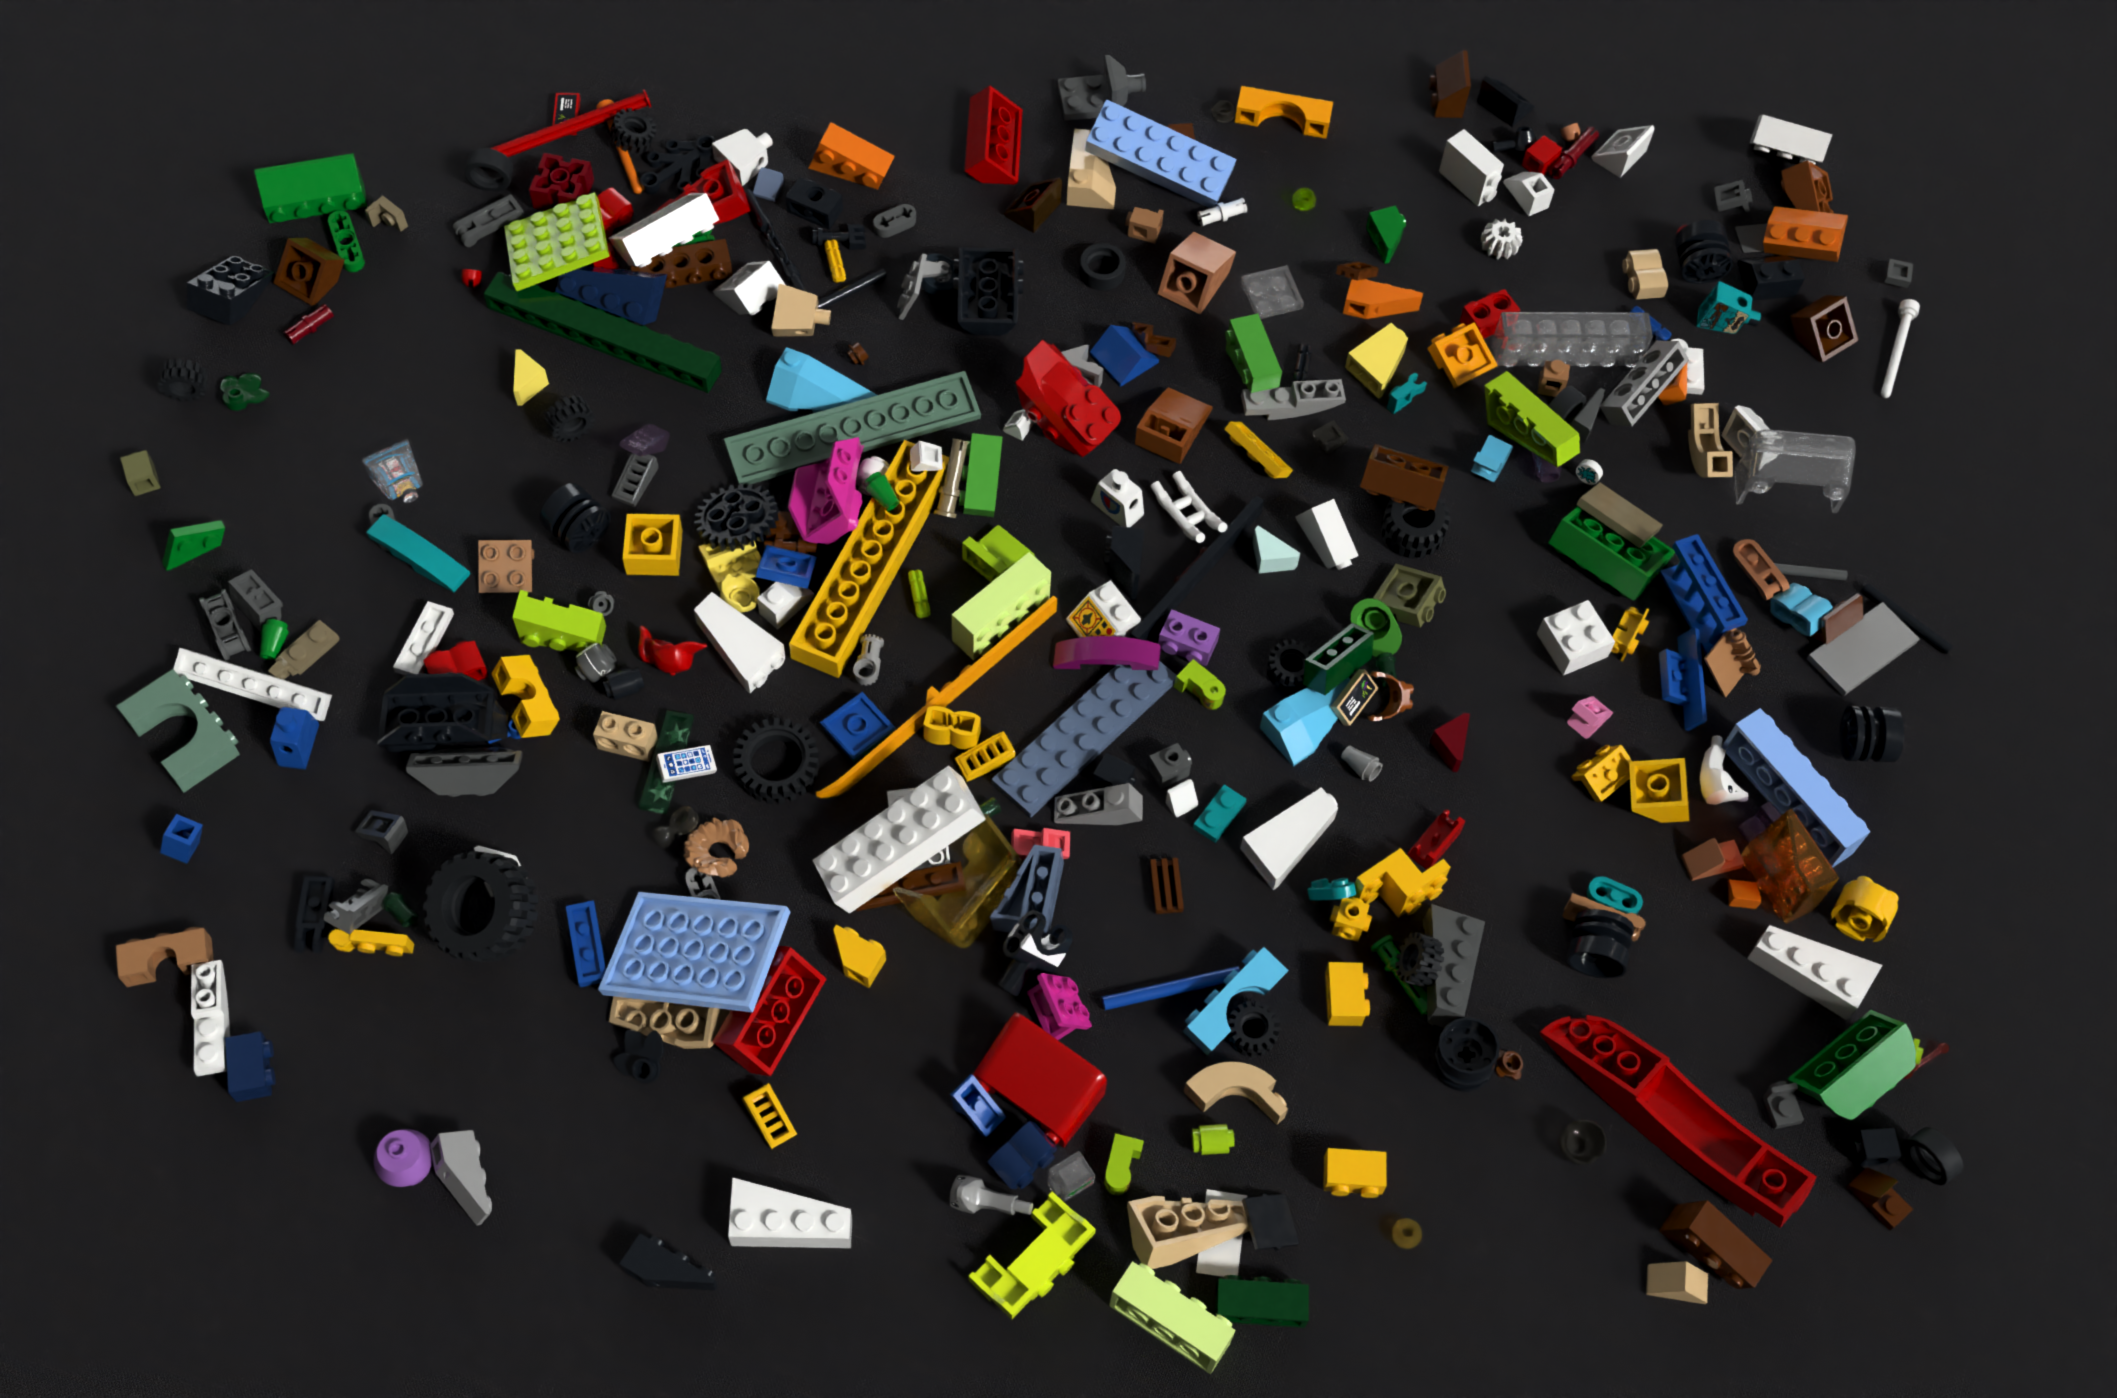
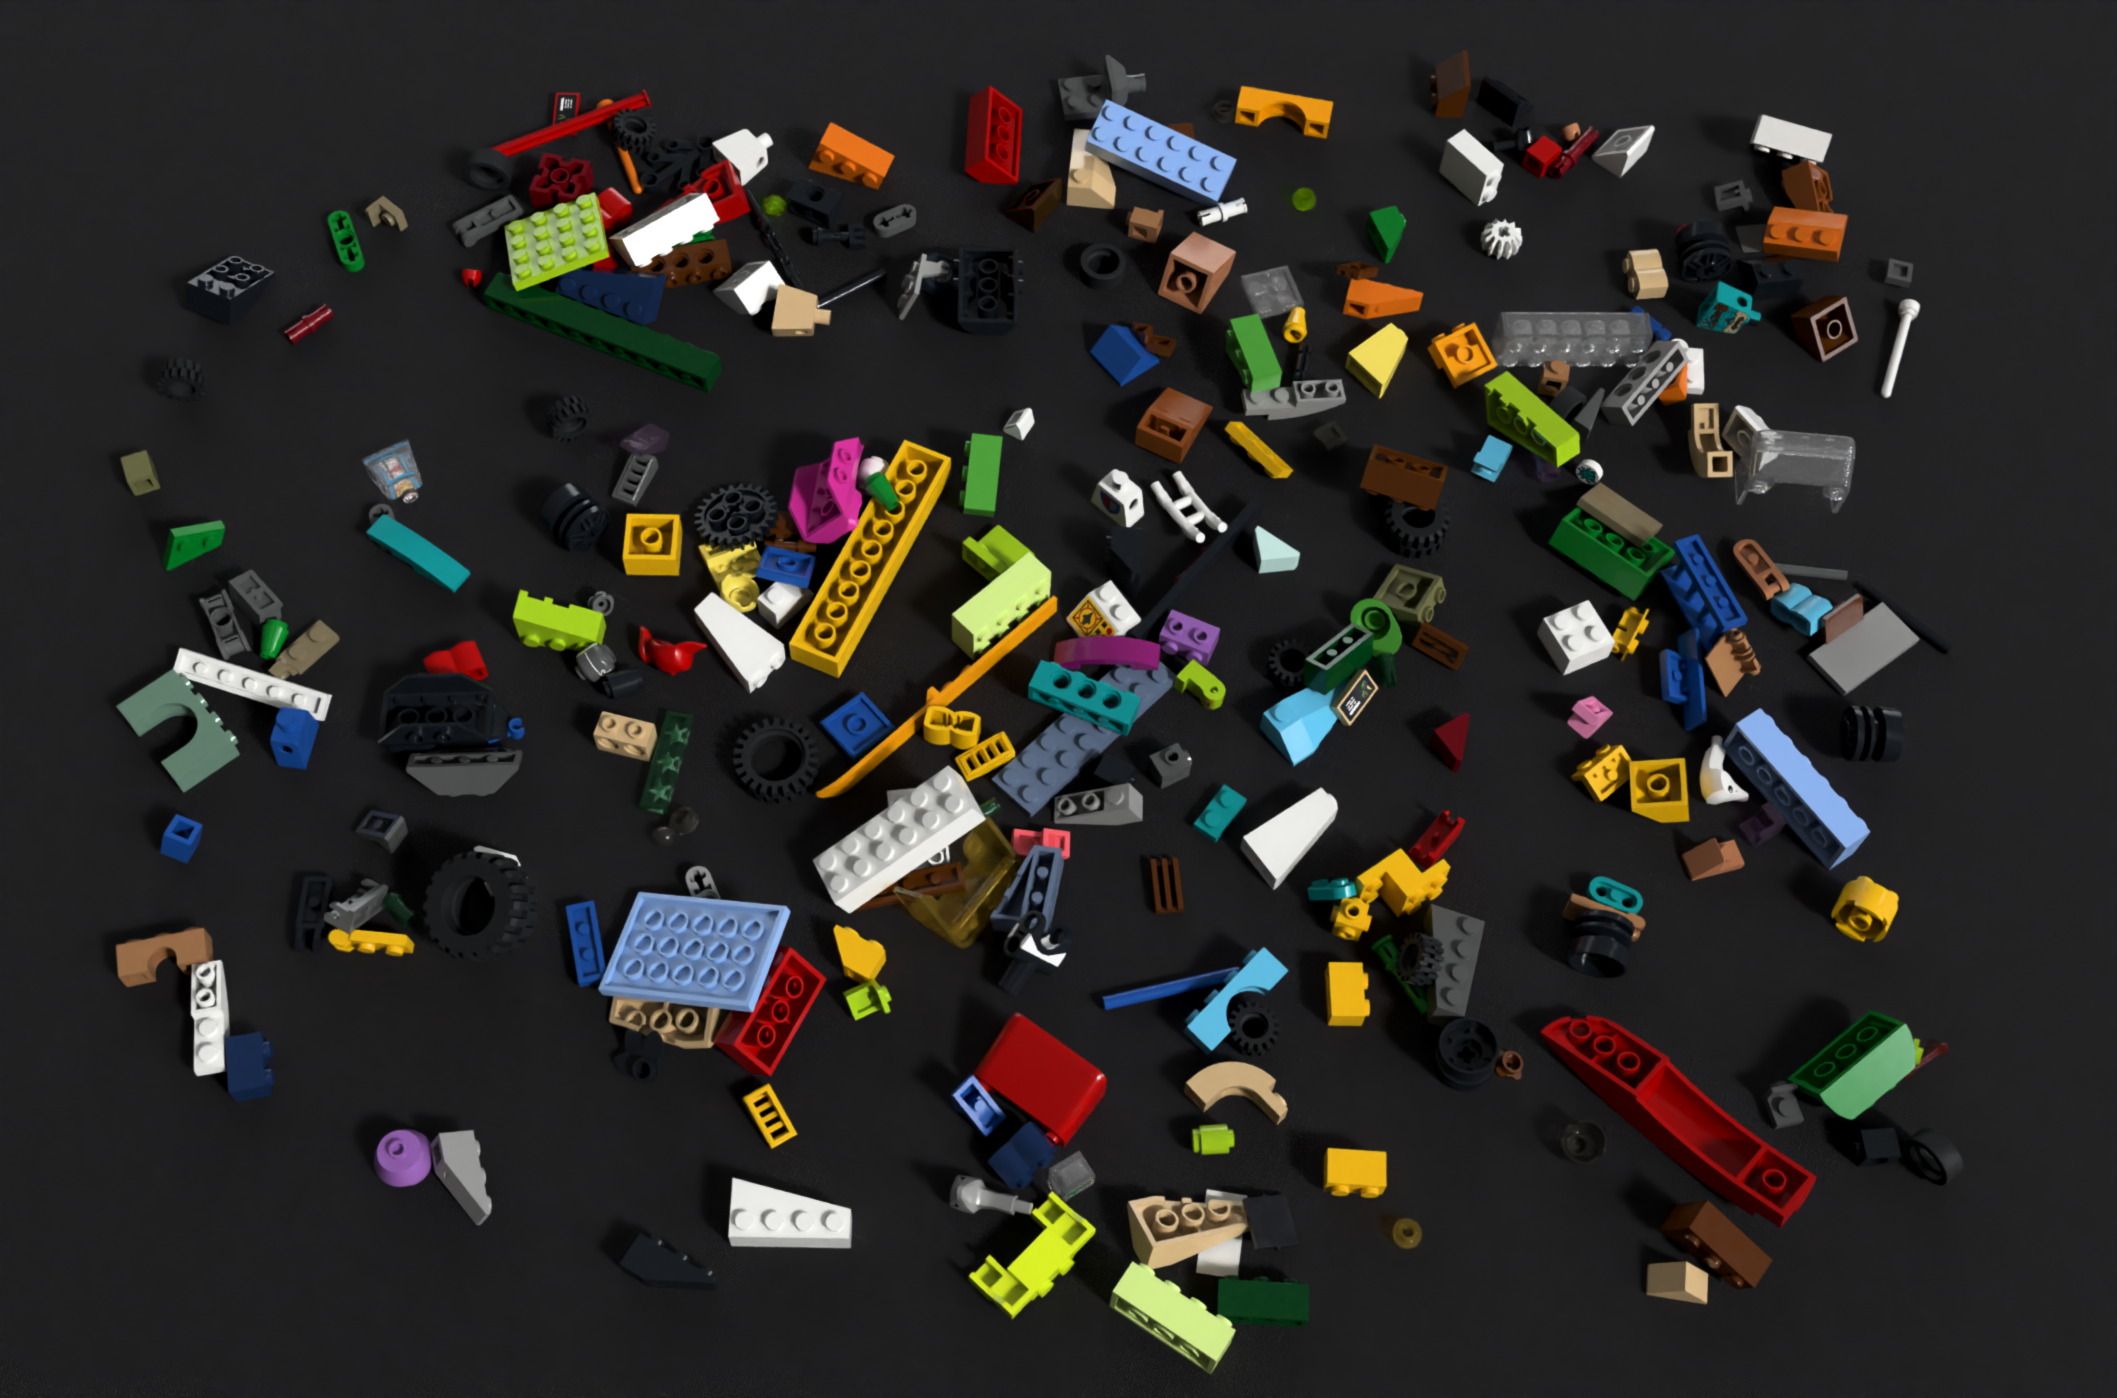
(242, 391): dark green plate -> none
(308, 269): reddish brown slope -> none
(311, 188): green slope -> none
(423, 639): white plate -> none
(505, 566): medium nougat hinge -> none
(528, 378): light yellow slope -> none
(535, 712): yellow arch -> none
(686, 763): tile -> none
(711, 832): medium nougat piece -> none
(768, 184): sand blue slope -> none
(774, 205): none -> clear neon green plate
(811, 385): medium azure wedge -> none
(835, 261): yellow axle -> none
(857, 353): reddish brown plate -> none
(867, 999): none -> lime bracket
(868, 659): light grey connector -> none
(875, 420): sand green plate -> none
(919, 593): lime axle -> none
(926, 457): white slope -> none
(949, 491): dark tan pin -> none
(1058, 1005): dark pink bracket -> none
(1063, 402): red slope -> none
(1090, 371): light grey slope -> none
(1091, 709): none -> teal brick
(1117, 1173): lime leg -> none
(1182, 798): white slope -> none
(1295, 326): none -> yellow cone
(1328, 534): white slope -> none
(1362, 763): light grey cone -> none
(1399, 697): dark orange helmet -> none
(1403, 395): teal plate -> none
(1424, 633): none -> reddish brown tile
(1488, 311): red brick -> none
(1530, 191): white slope -> none
(1743, 894): orange slope -> none
(1789, 867): clear orange slope -> none
(1815, 969): white wedge -> none
(1876, 1193): reddish brown slope -> none

